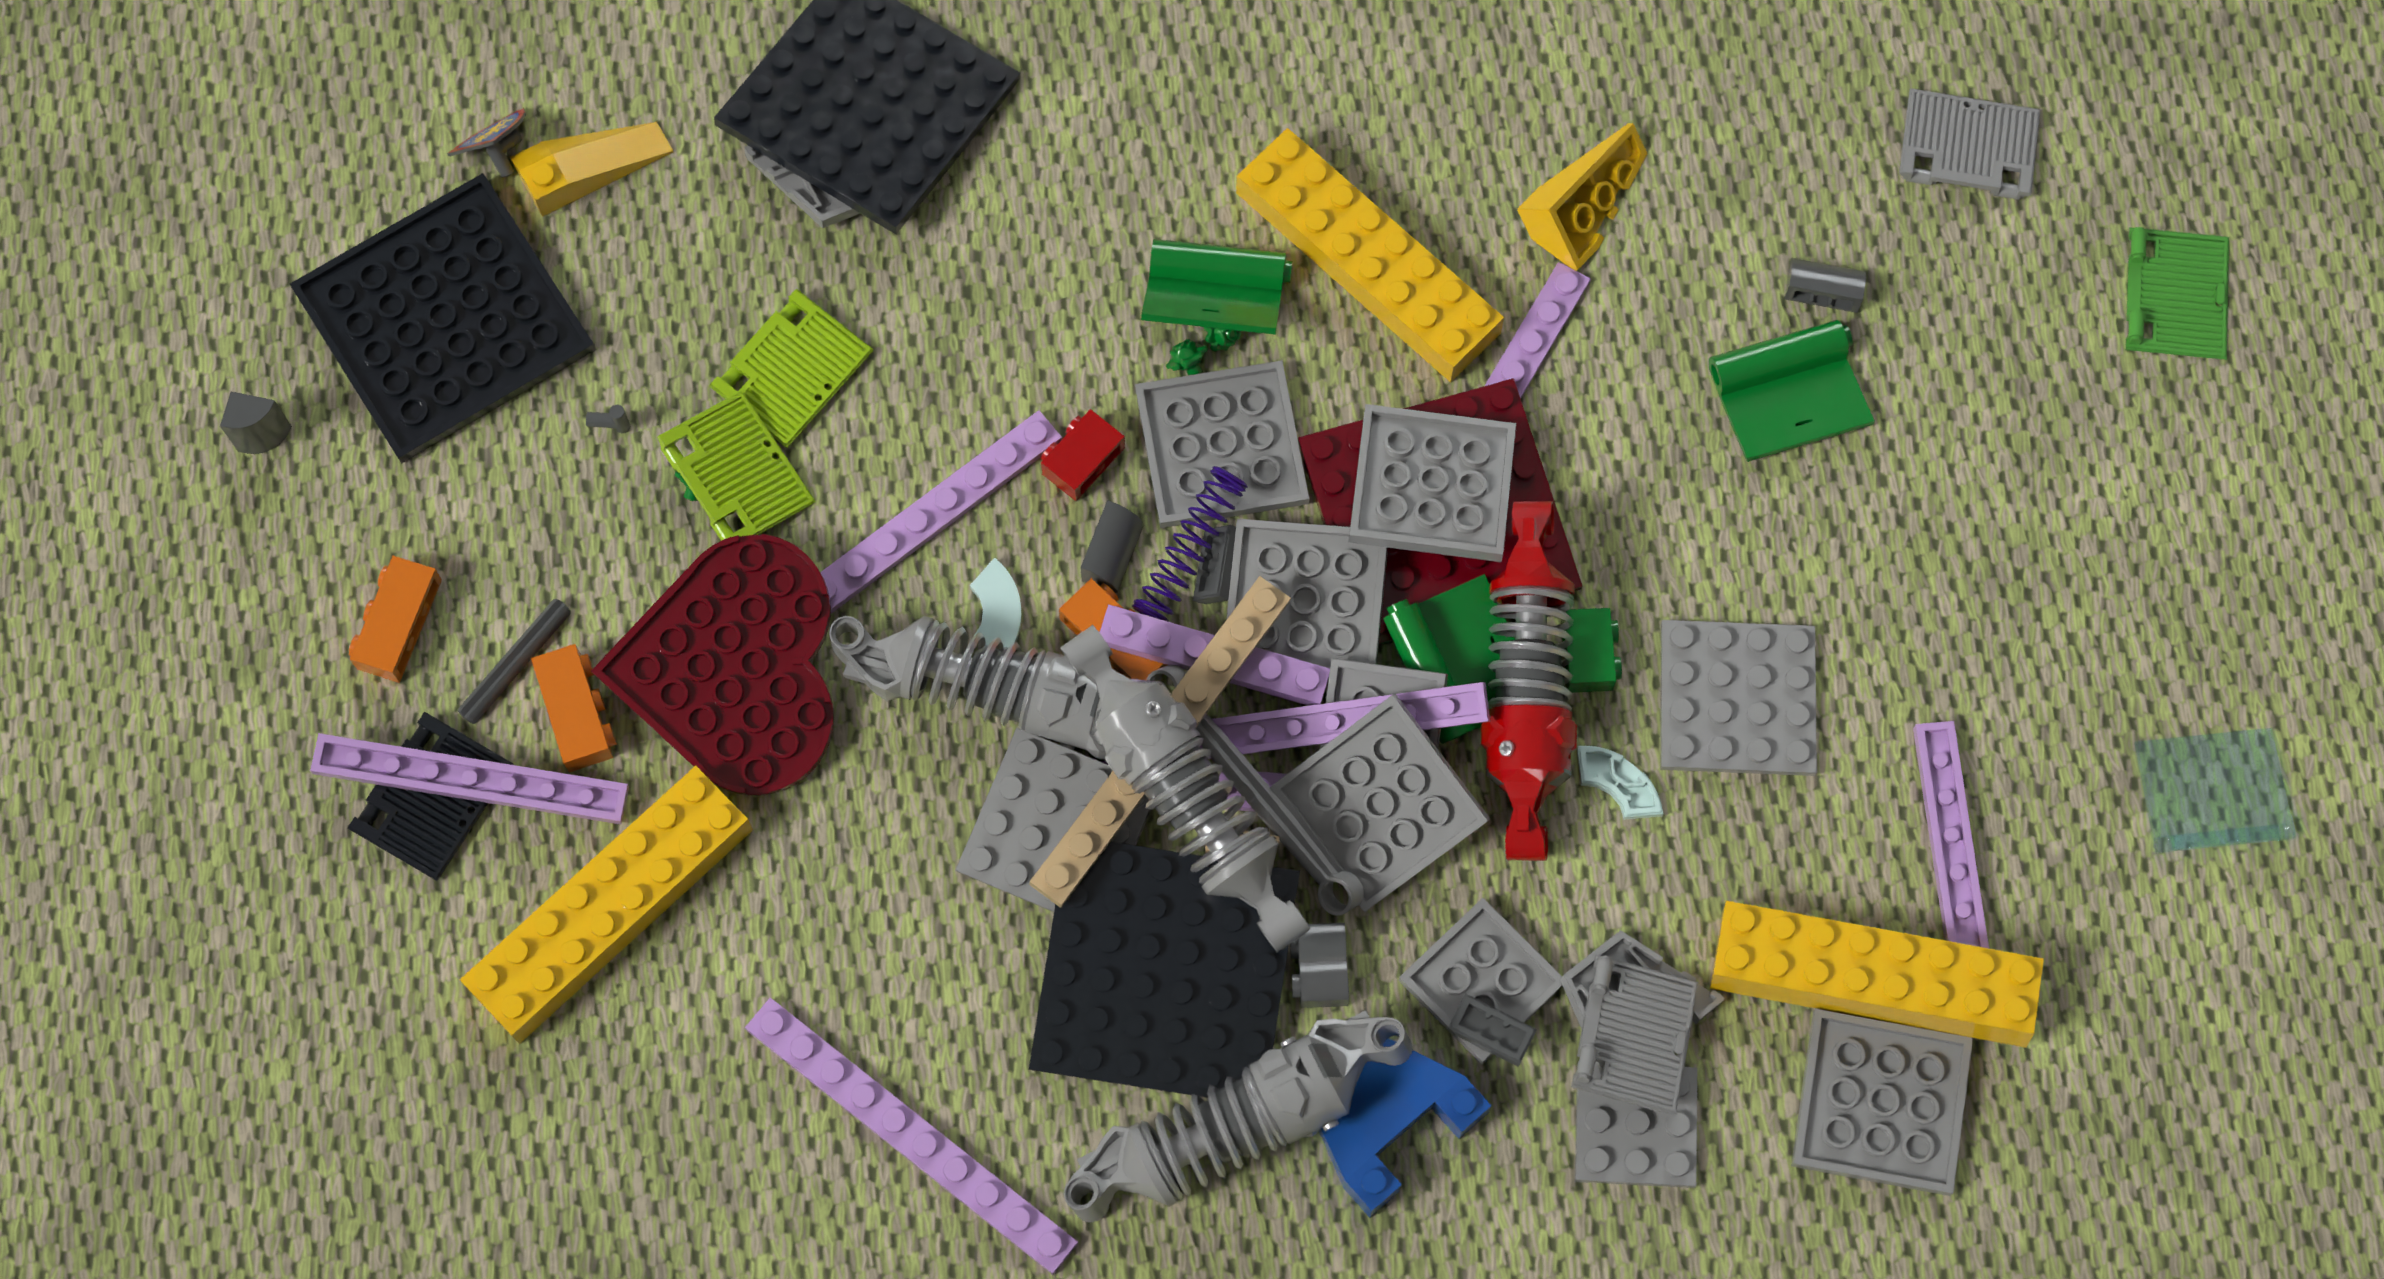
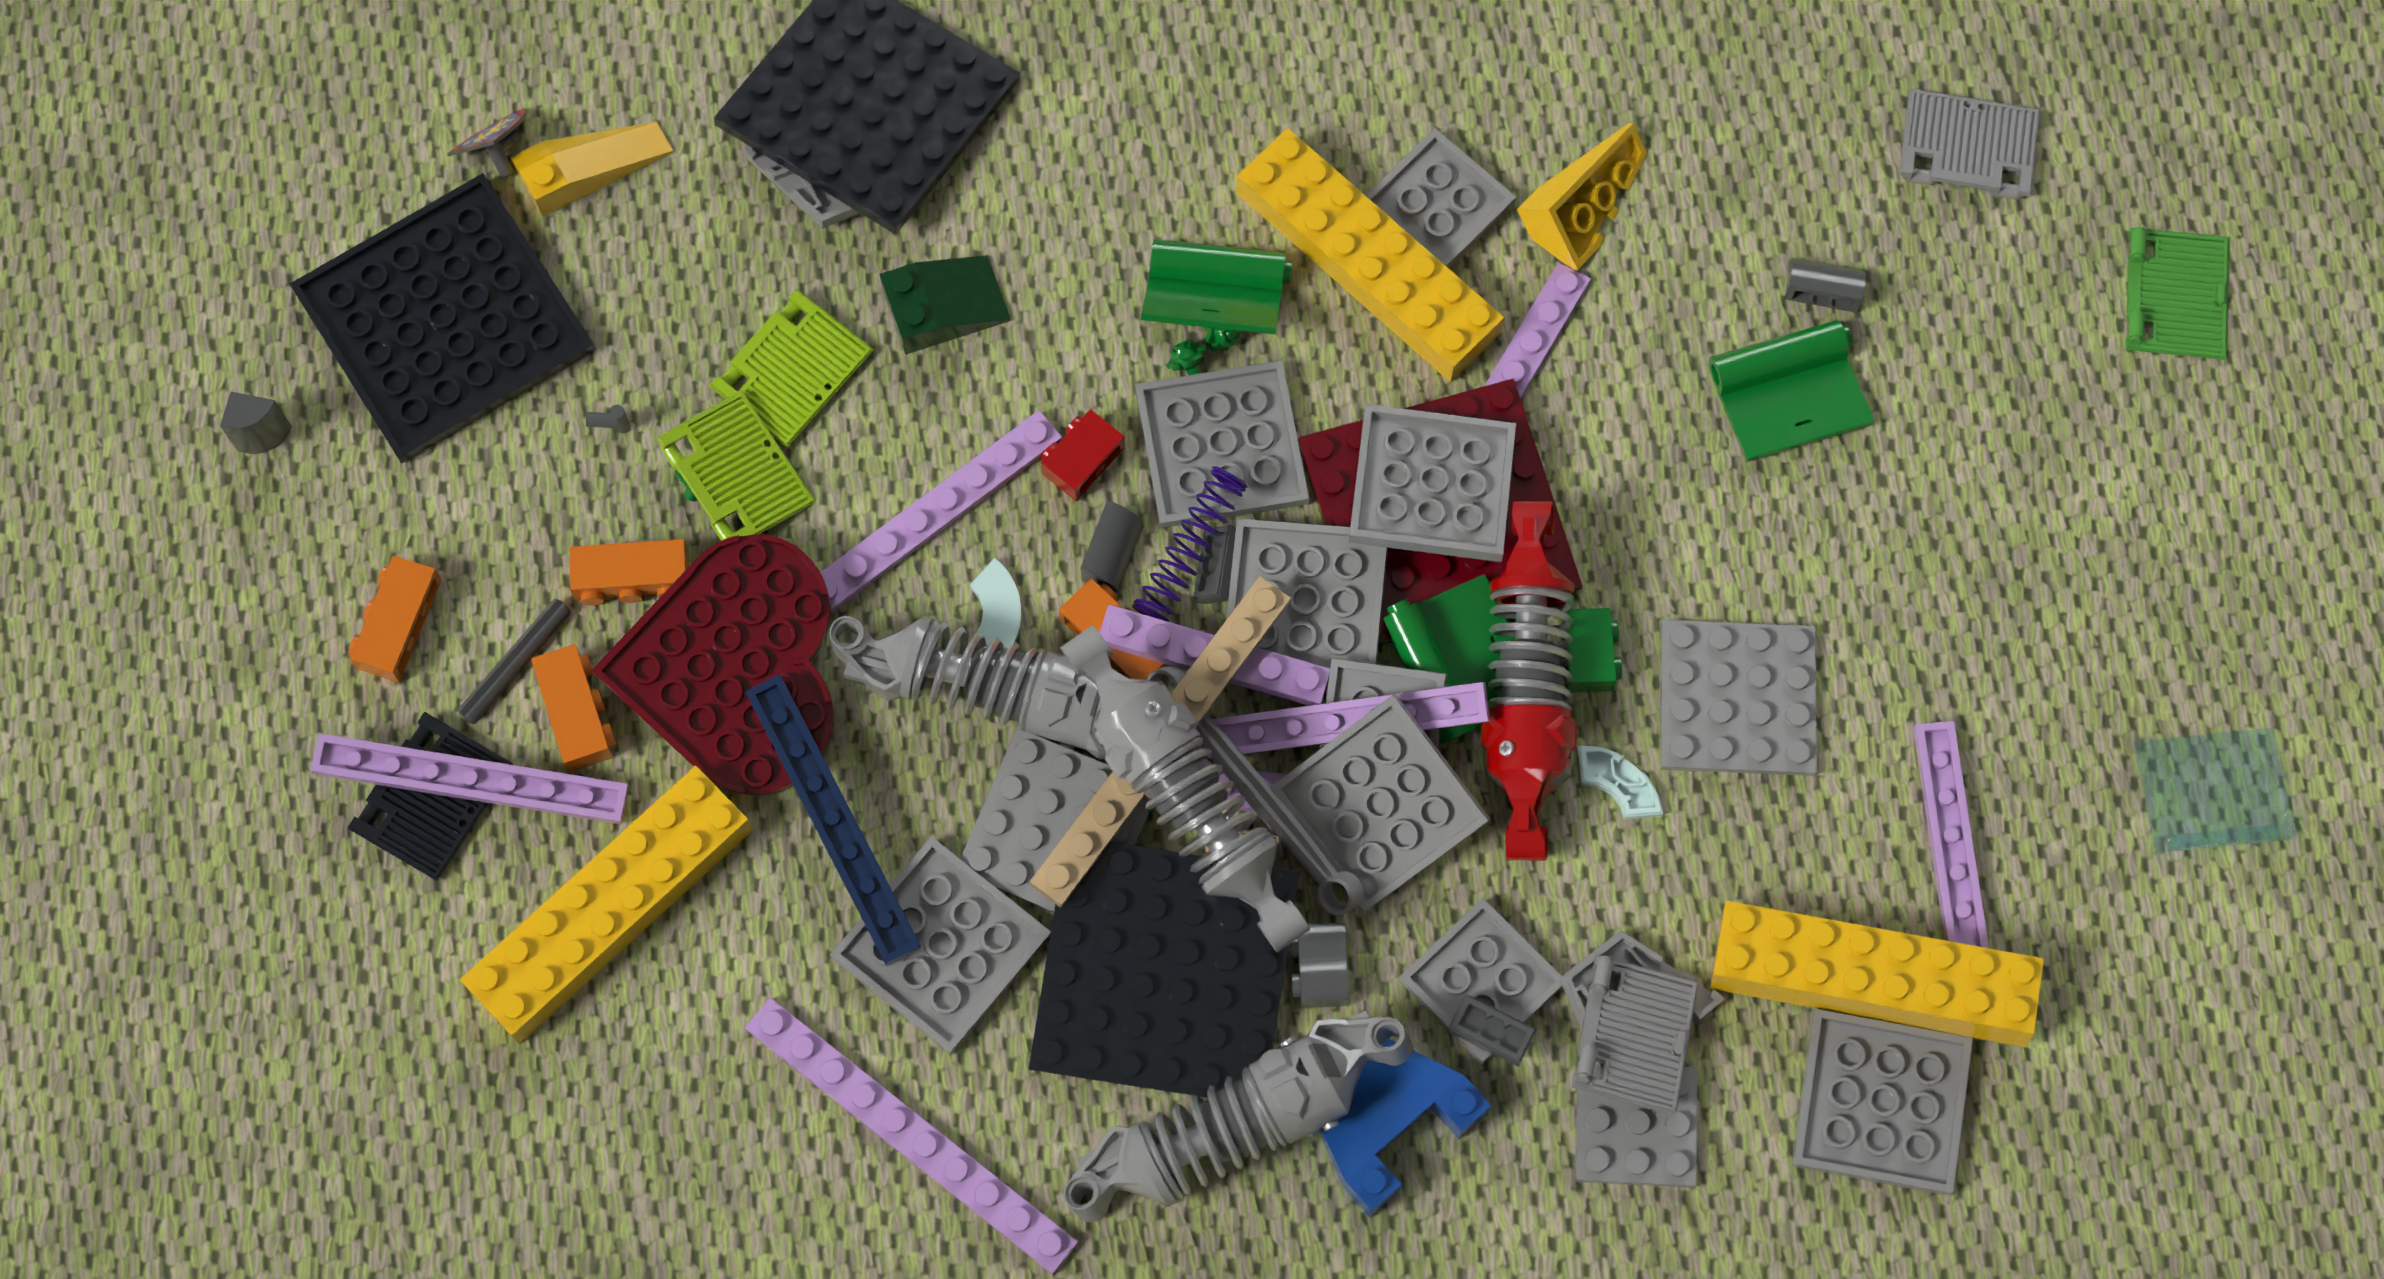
(626, 570): none -> orange brick
(833, 820): none -> dark blue plate
(943, 300): none -> dark green slope
(969, 953): none -> light grey plate
(1442, 197): none -> light grey plate

